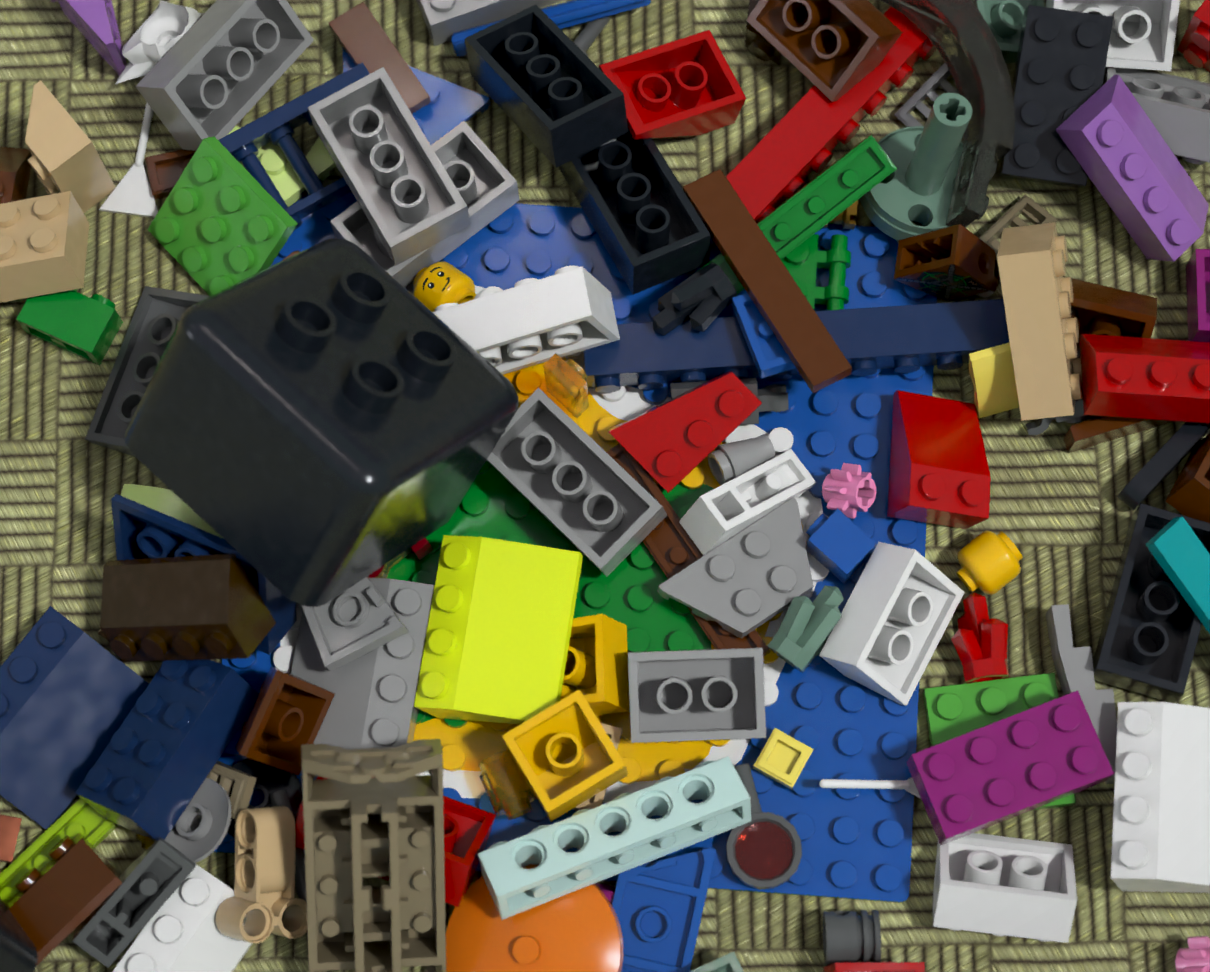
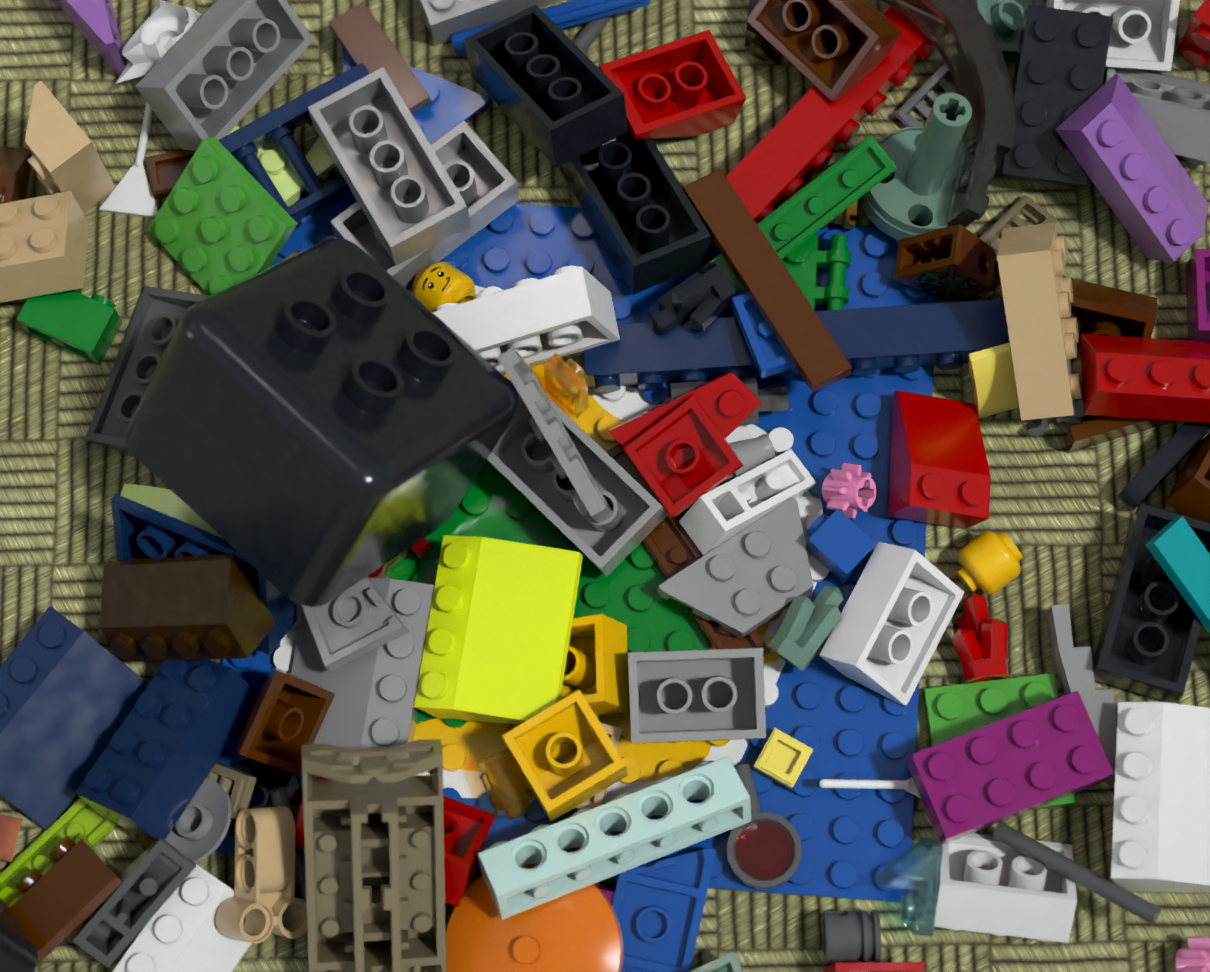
(548, 426): none -> light grey wing
(683, 456): none -> red slope
(920, 874): none -> clear light blue slope
(1077, 873): none -> dark grey bar

